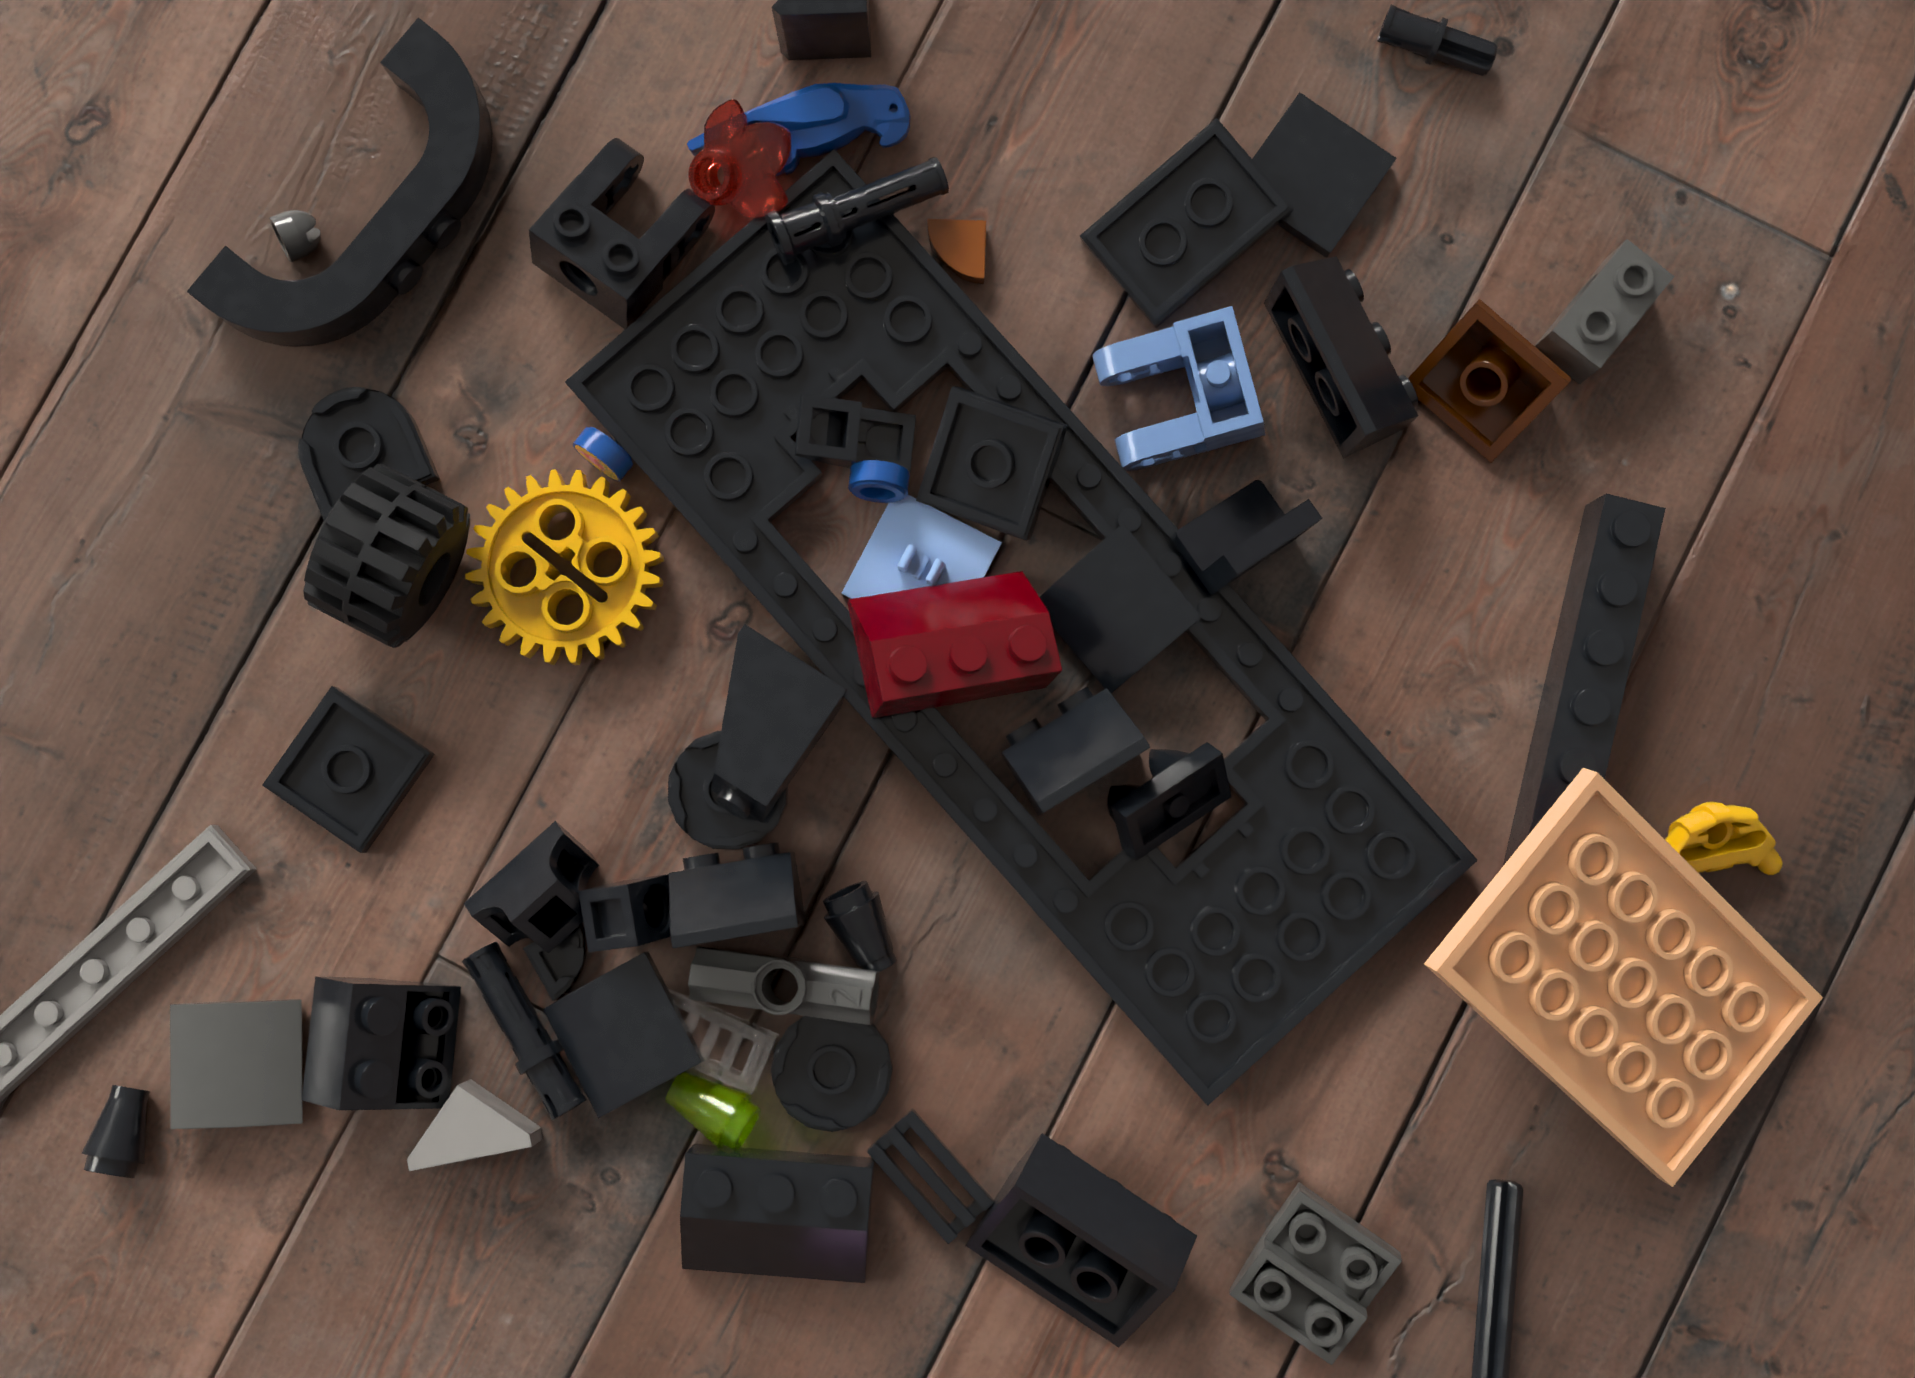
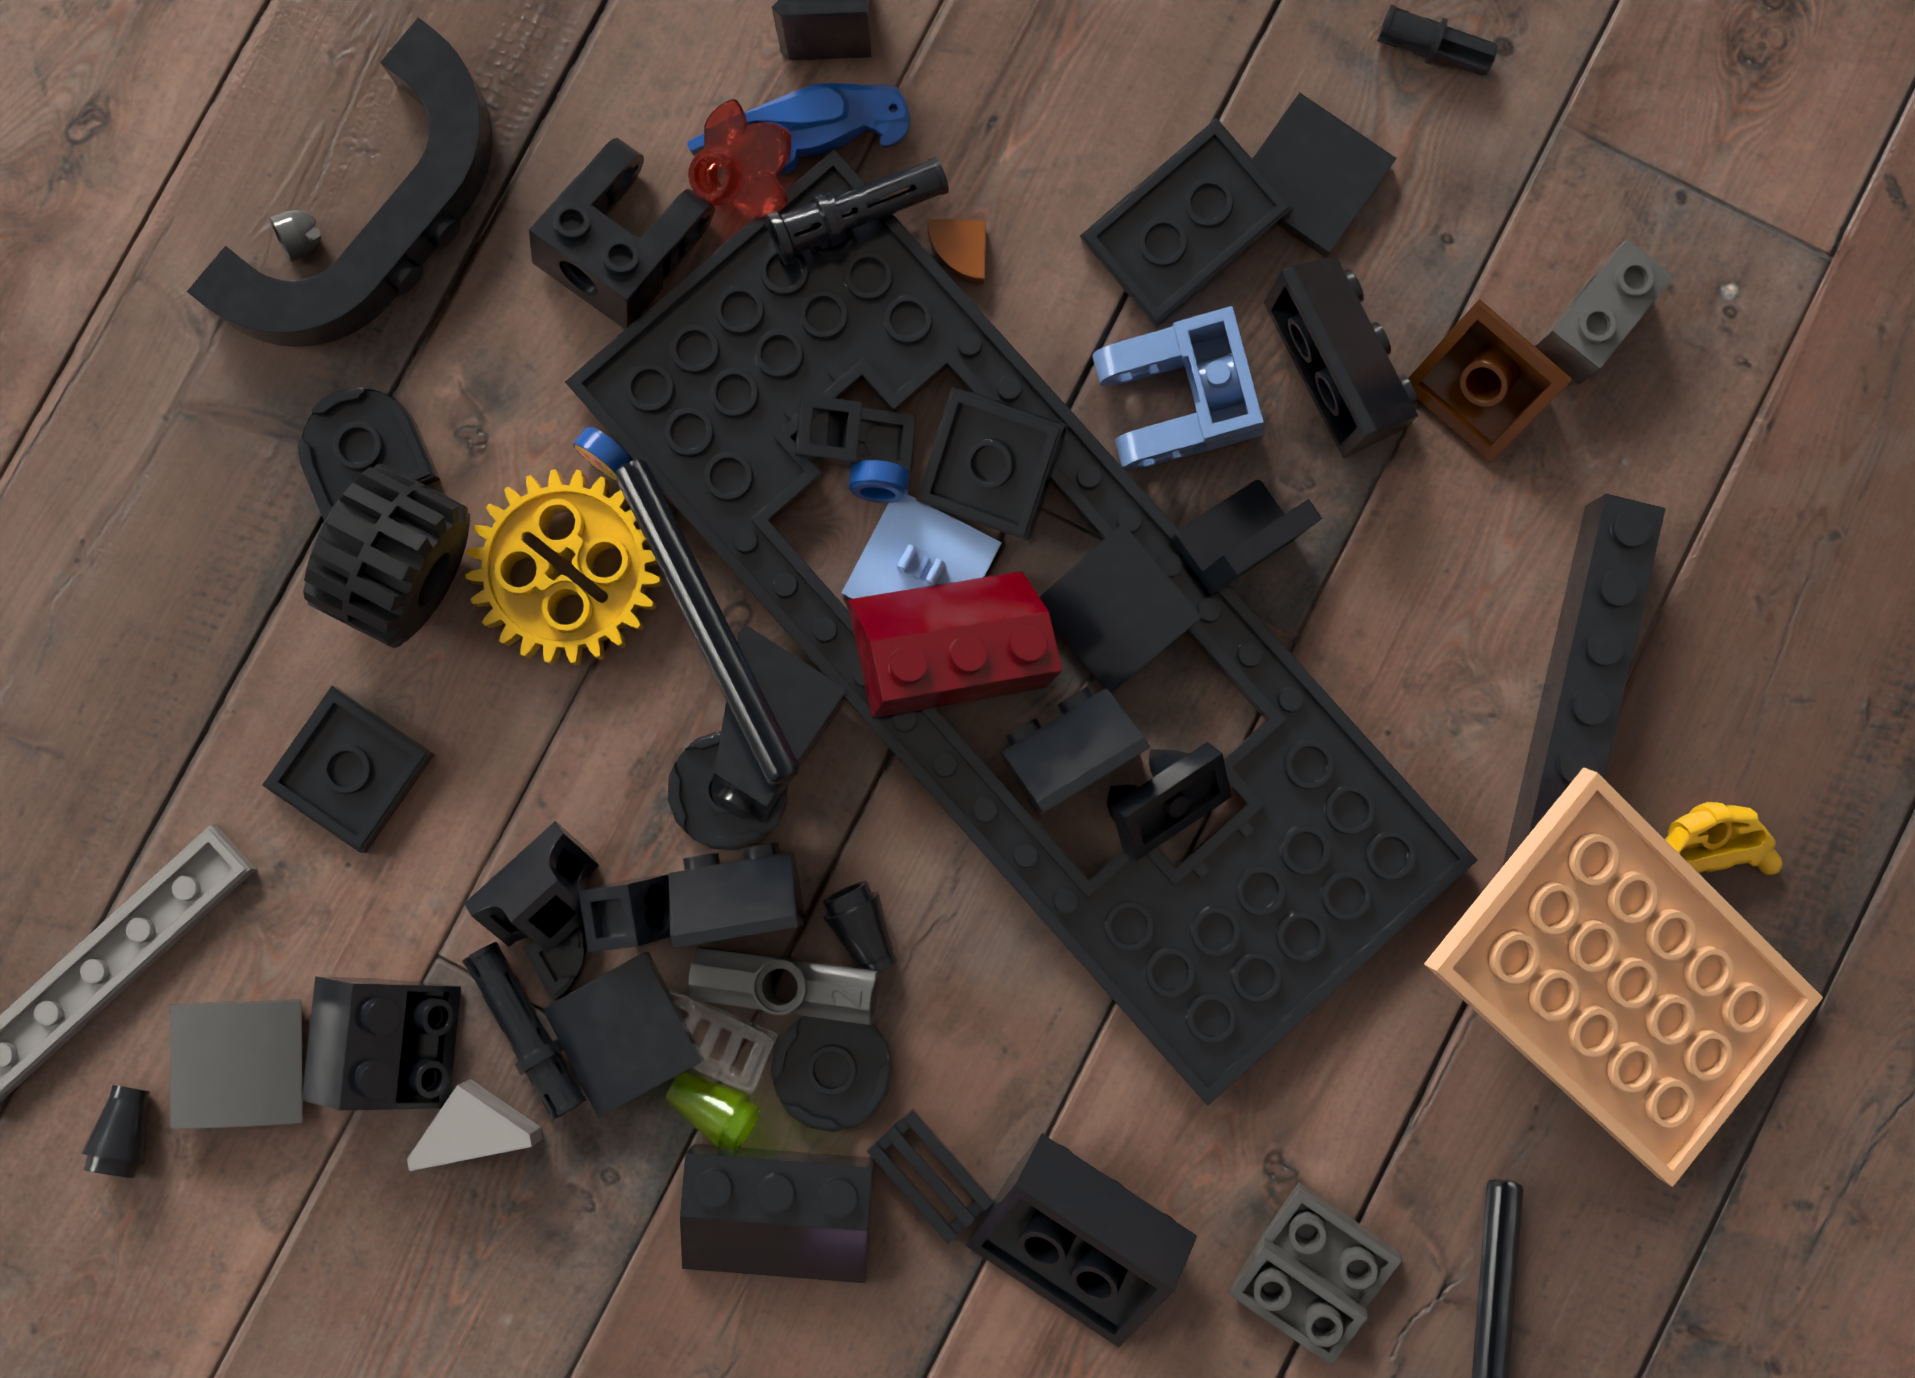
(707, 623): none -> black axle

